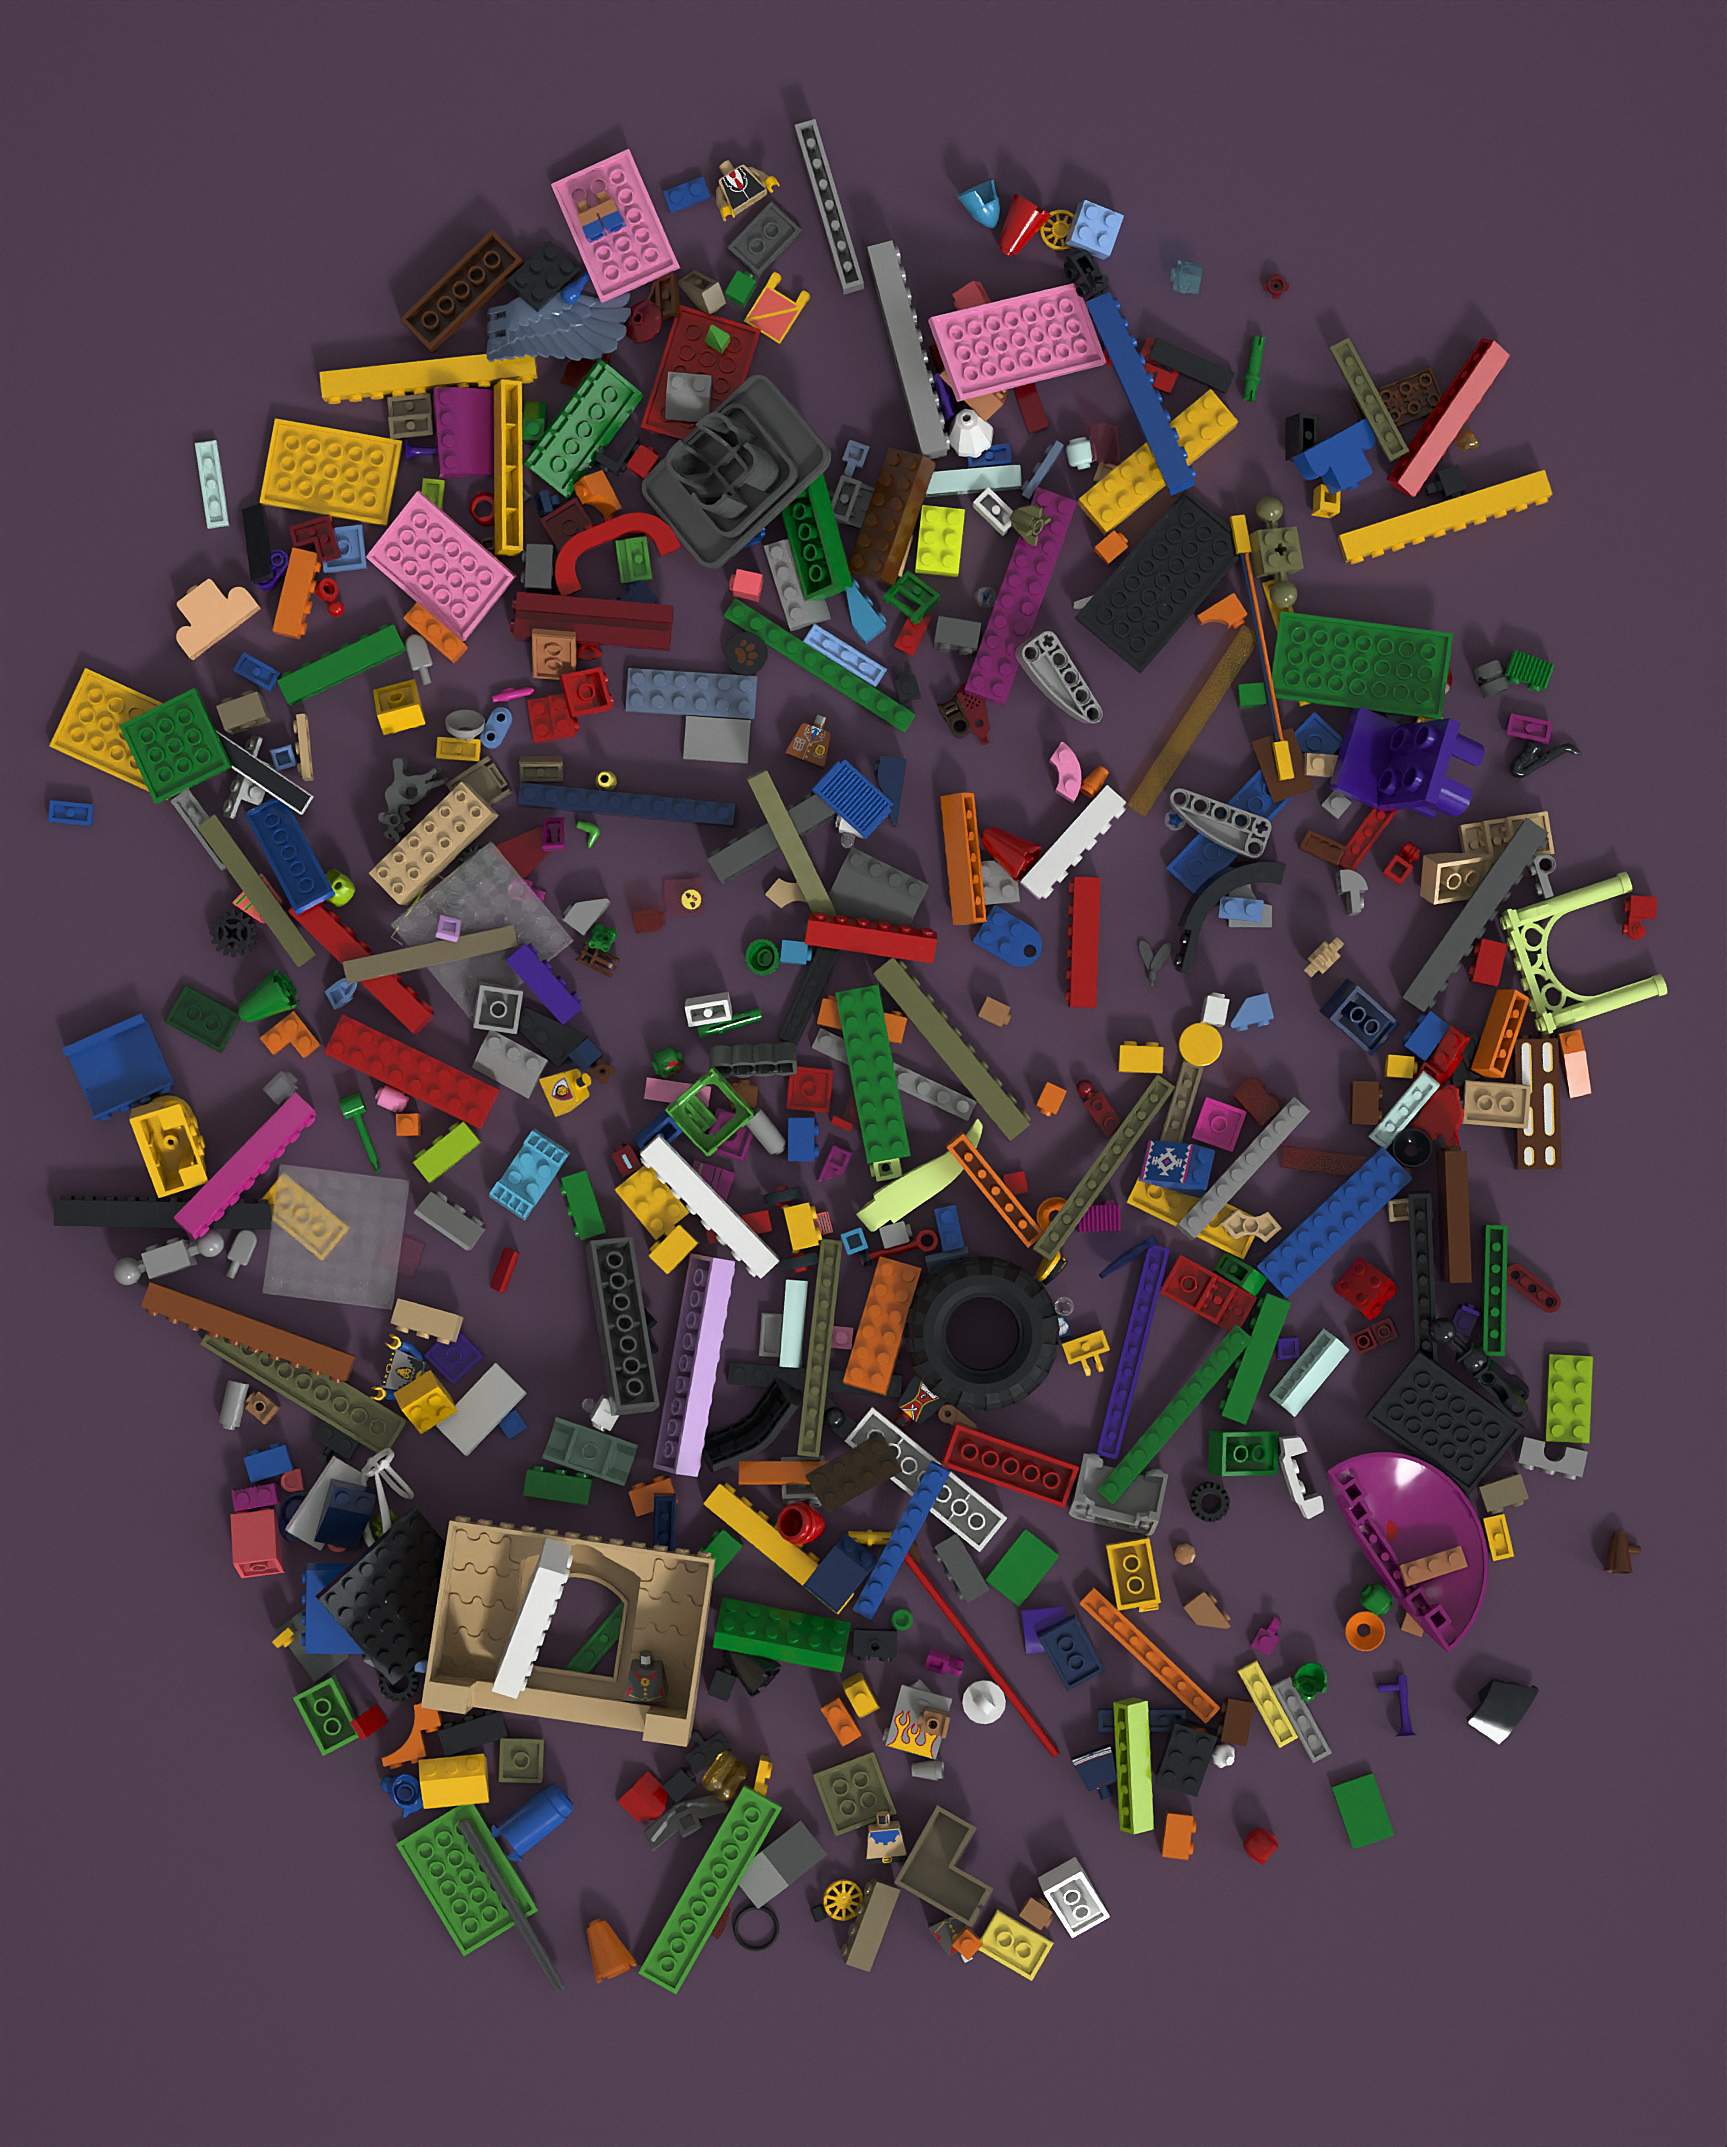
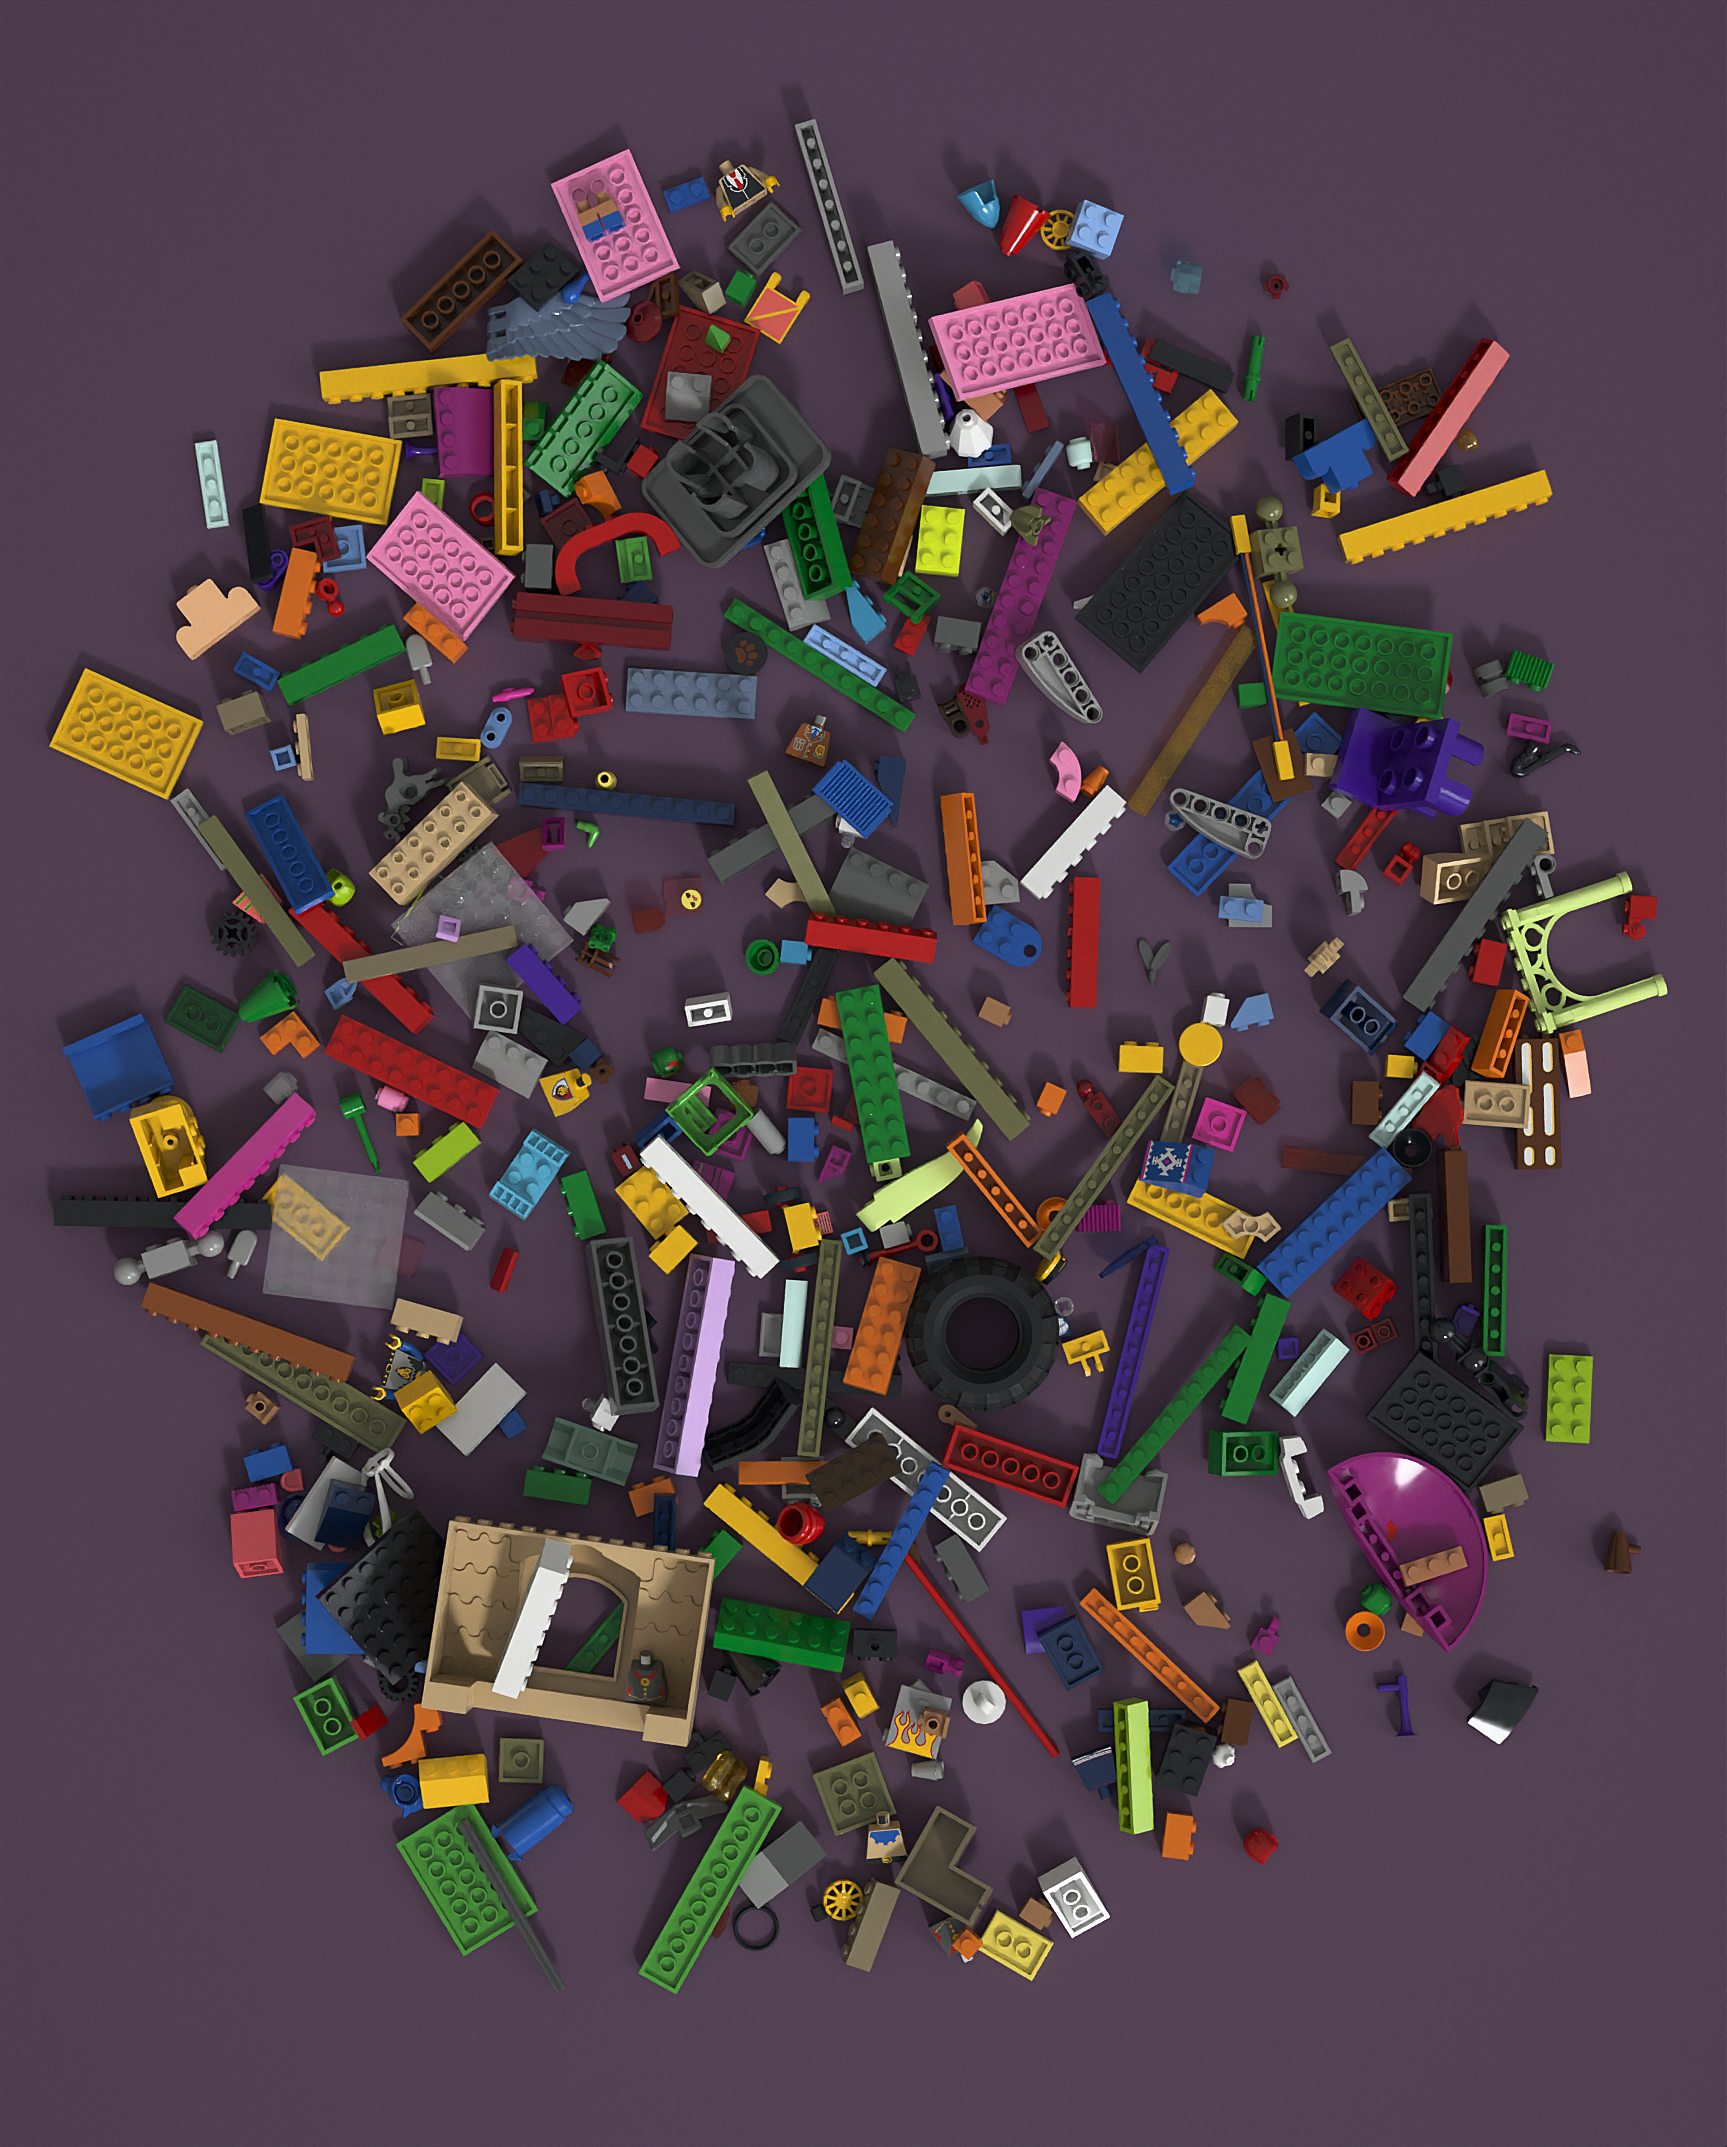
(71, 813): blue plate -> none
(175, 746): green plate -> none
(233, 1404): light grey brick -> none
(243, 788): light grey bracket -> none
(265, 776): black tile -> none
(285, 1637): yellow plate -> none
(465, 724): light grey piece -> none
(473, 1731): black brick -> none
(553, 653): nougat tile -> none
(607, 1951): orange cone -> none
(717, 739): light grey tile -> none
(746, 585): coral brick -> none
(755, 1015): green pin -> none
(854, 457): sand blue plate -> none
(901, 1619): green tile -> none
(917, 1403): black torso -> none
(1011, 851): red cone -> none
(1016, 1182): red tile -> none
(1022, 1567): green tile -> none
(1111, 547): orange brick -> none
(1208, 1294): red slope -> none
(1211, 892): black arch -> none
(1219, 1511): black tyre -> none
(1242, 1168): light grey brick -> none
(1310, 1680): green hair -> none
(1323, 848): copper plate -> none
(1362, 1810): green tile -> none
(1541, 1291): dark red plate -> none
(1570, 1462): light grey arch -> none

